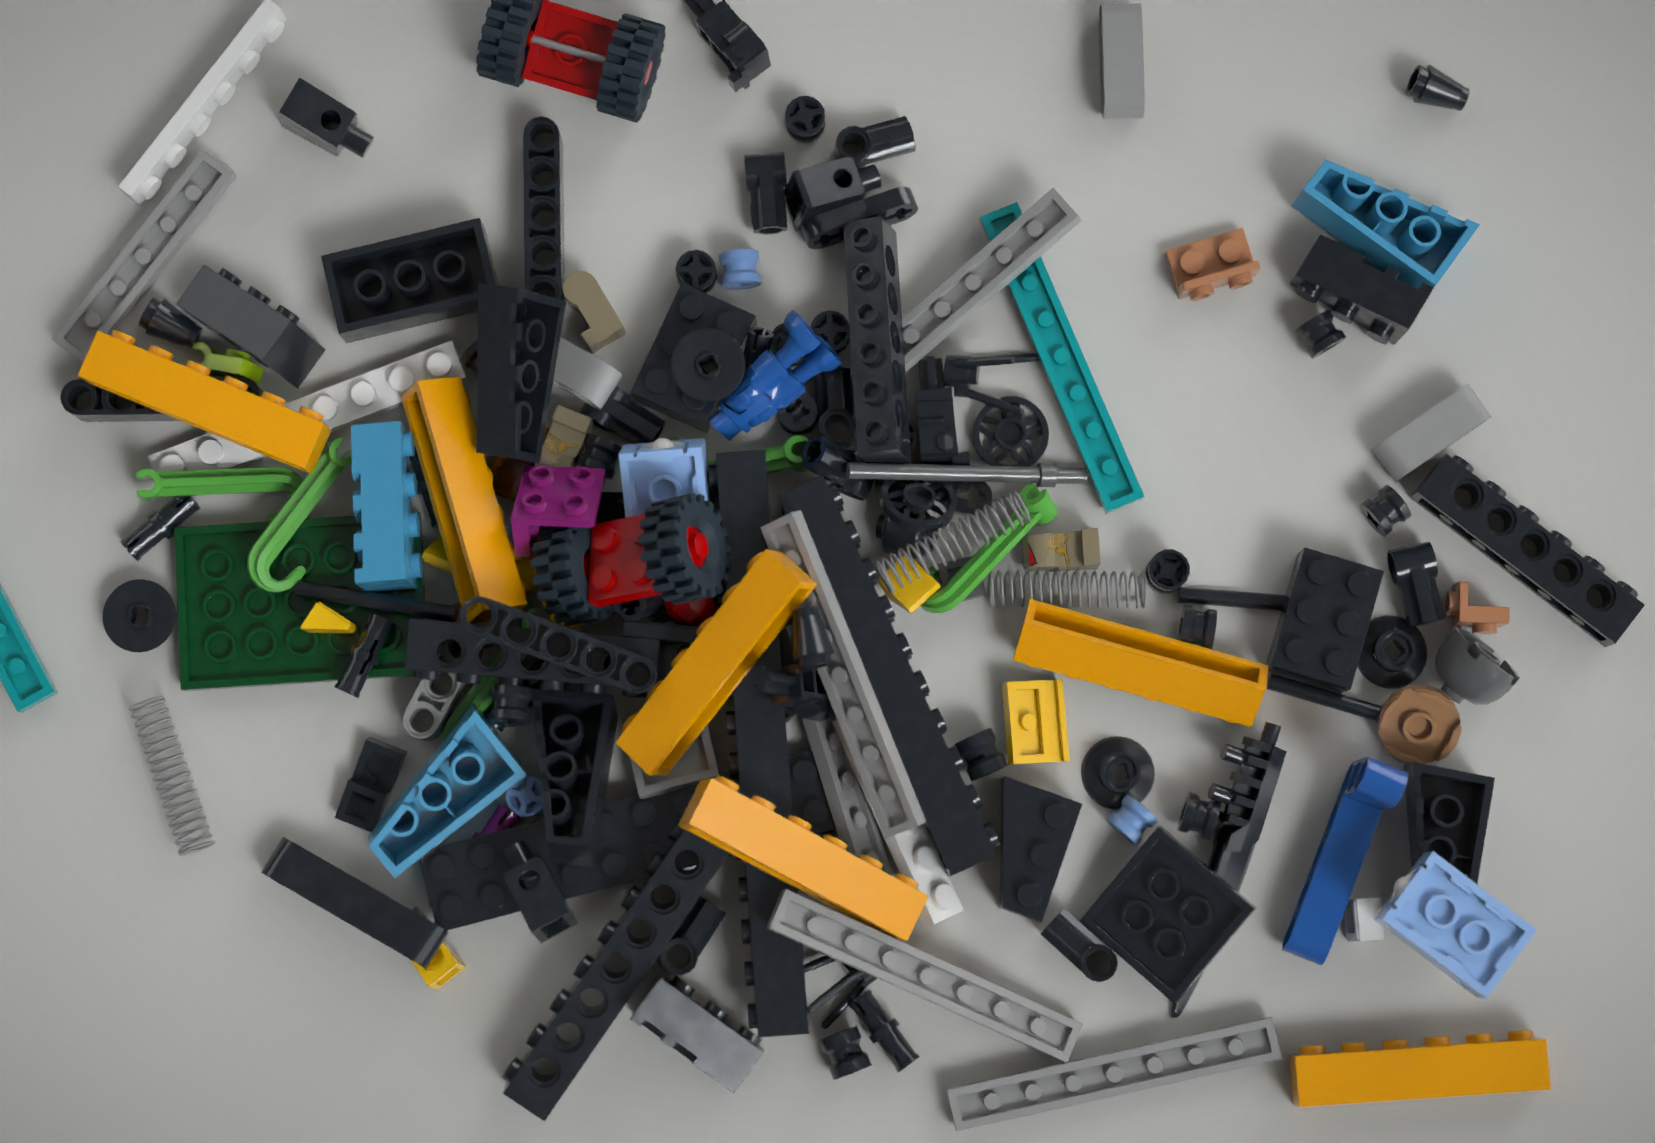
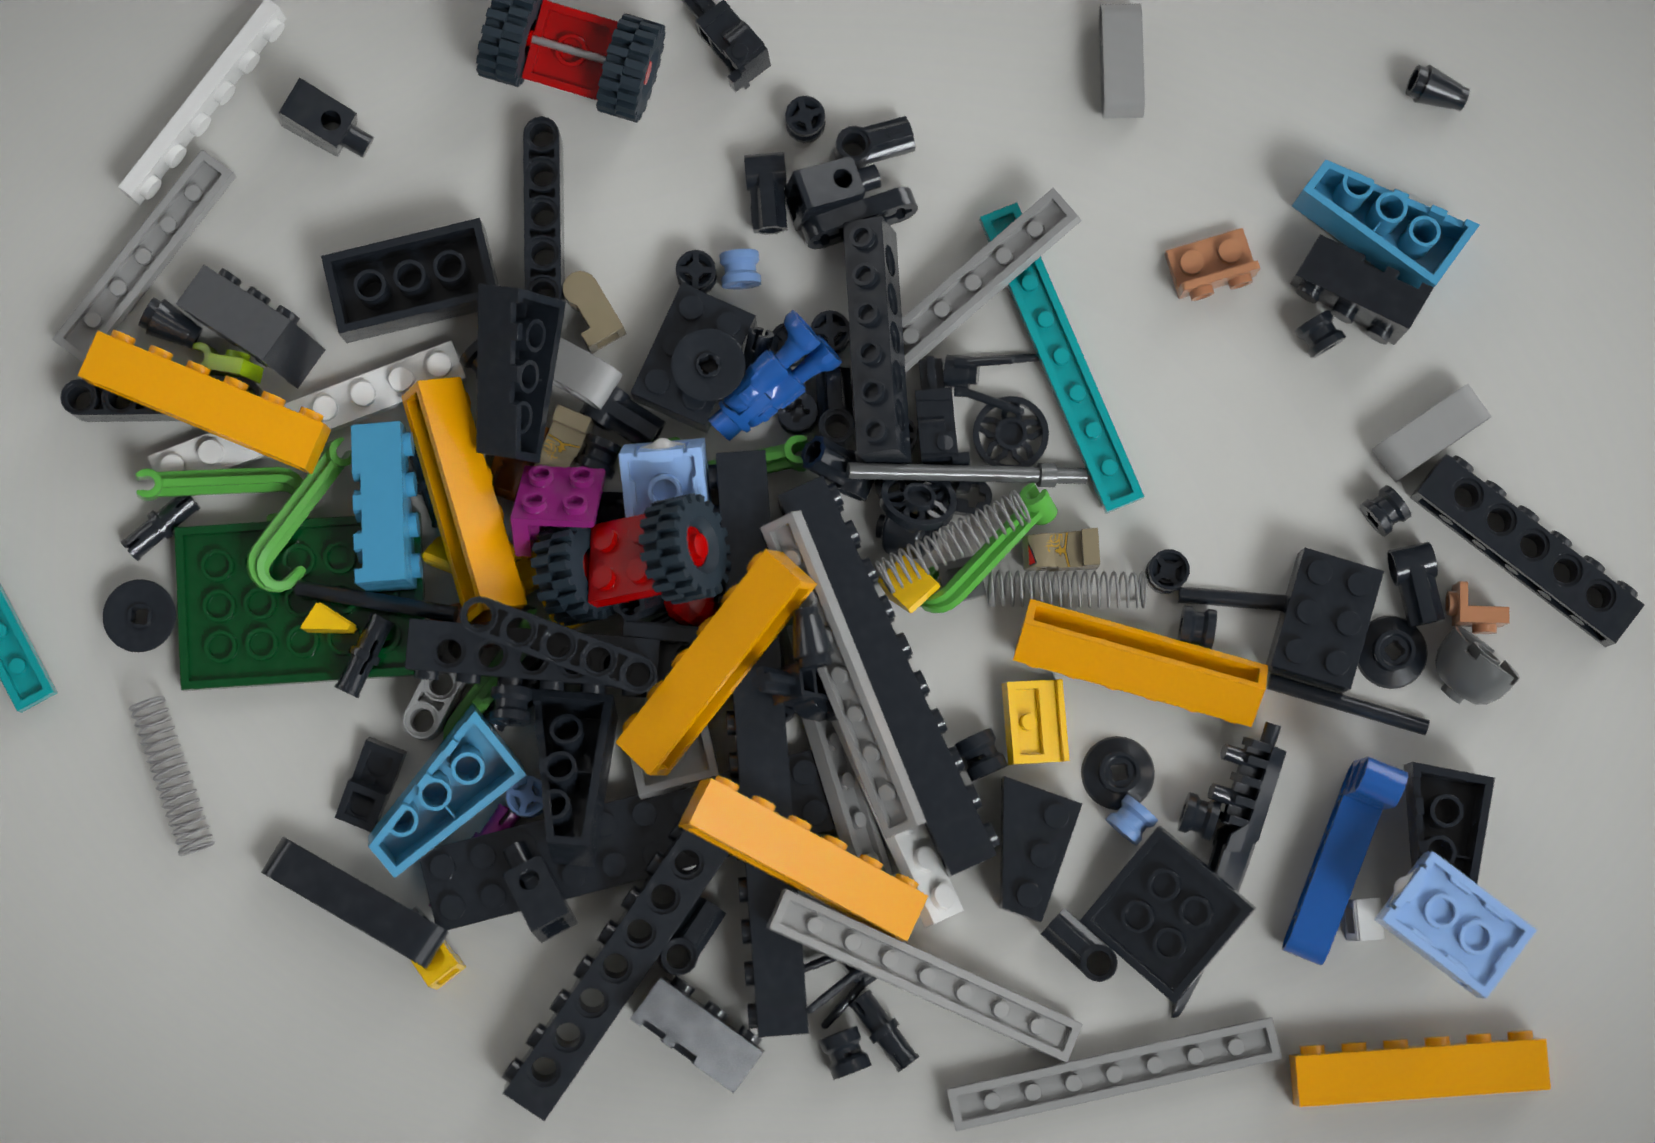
(1419, 724): medium nougat tile -> none

